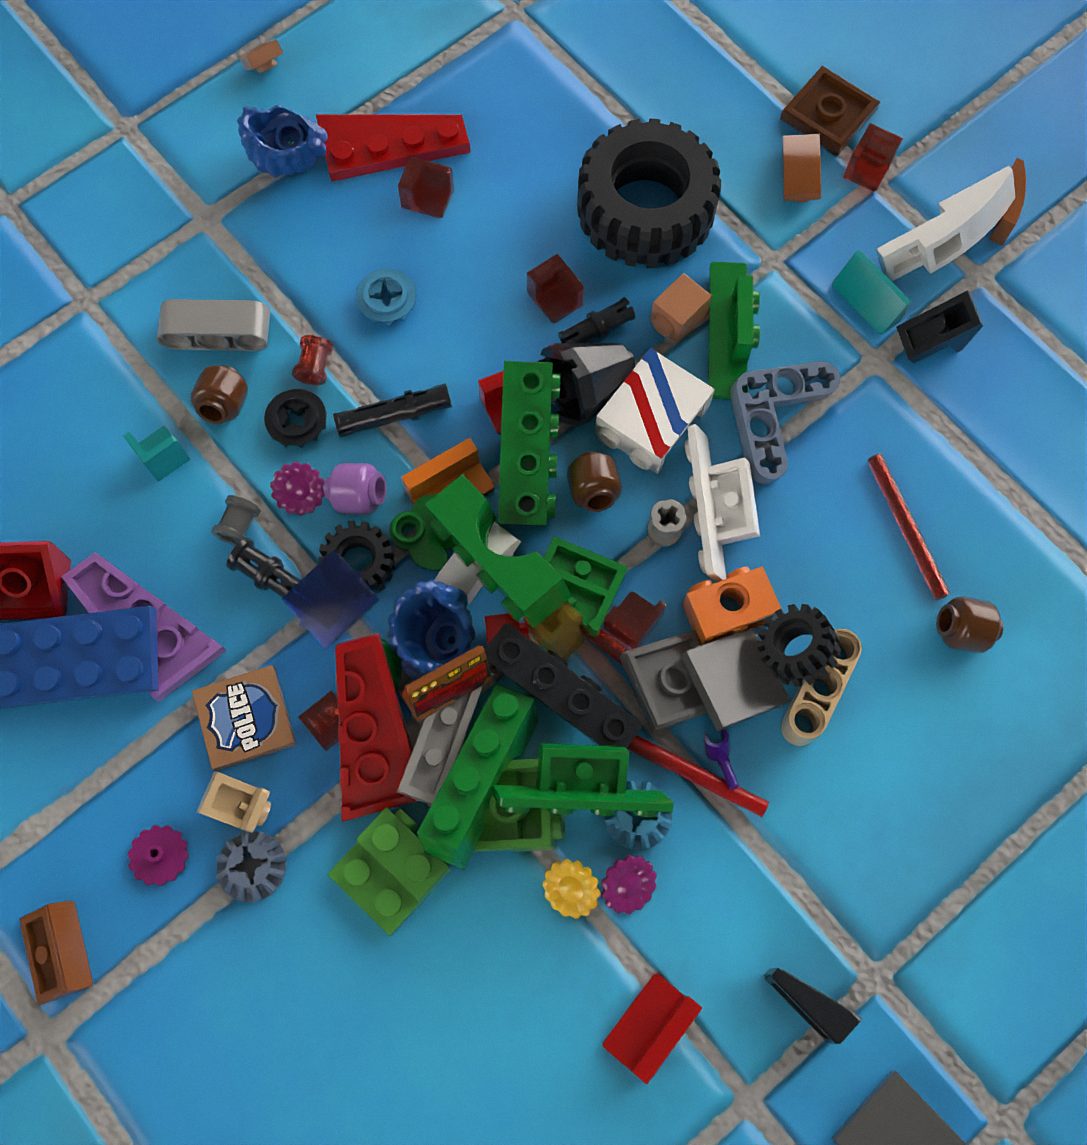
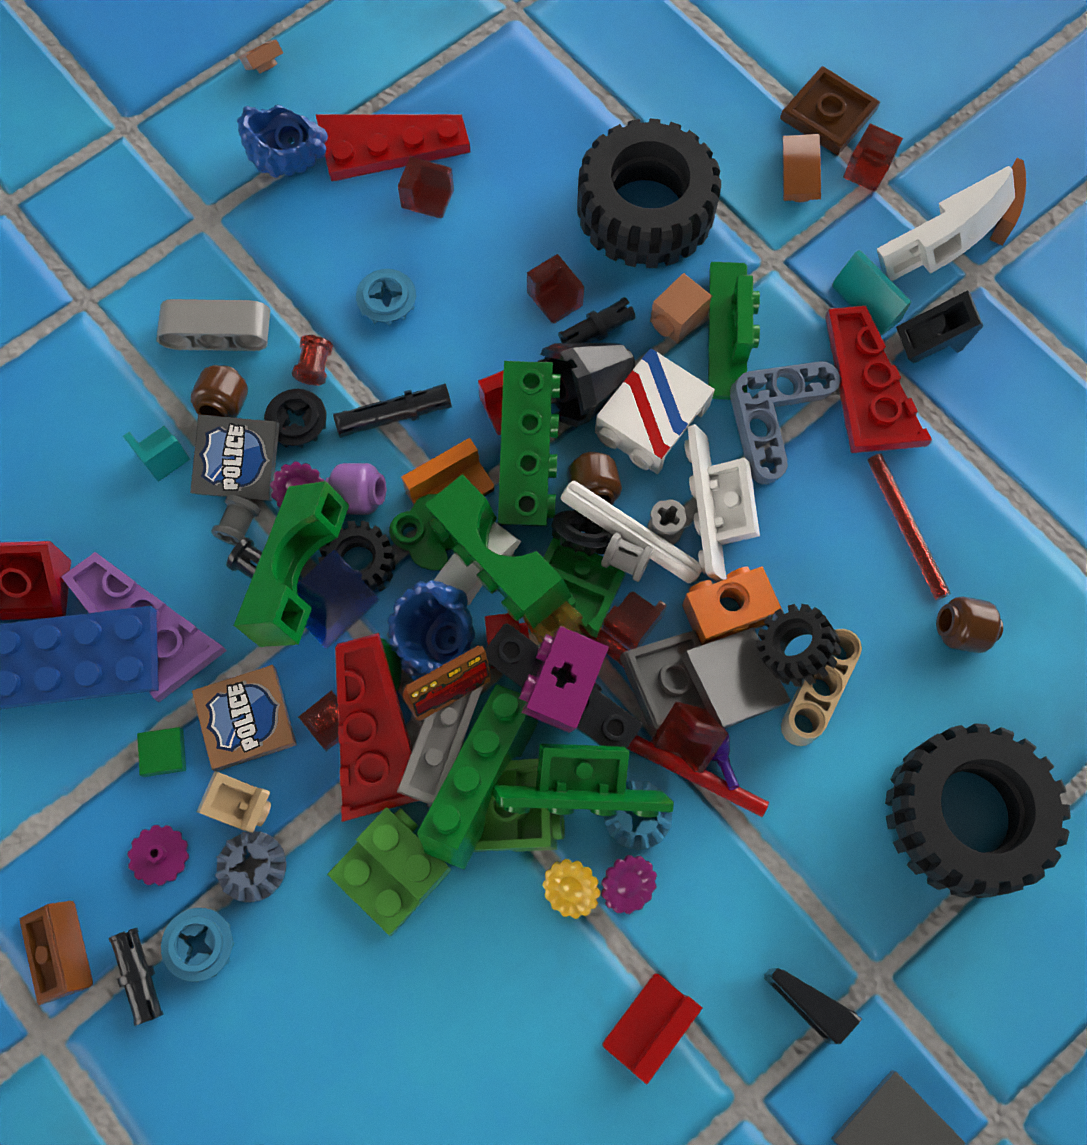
(136, 976): none -> black pin
(161, 752): none -> green tile
(177, 950): none -> dark azure gear
(234, 457): none -> tile
(305, 522): none -> green arch
(568, 528): none -> black gear
(581, 661): none -> magenta brick
(626, 557): none -> light grey bush
(631, 531): none -> white axle
(690, 734): none -> clear red panel
(870, 391): none -> red wing
(1023, 783): none -> black tyre

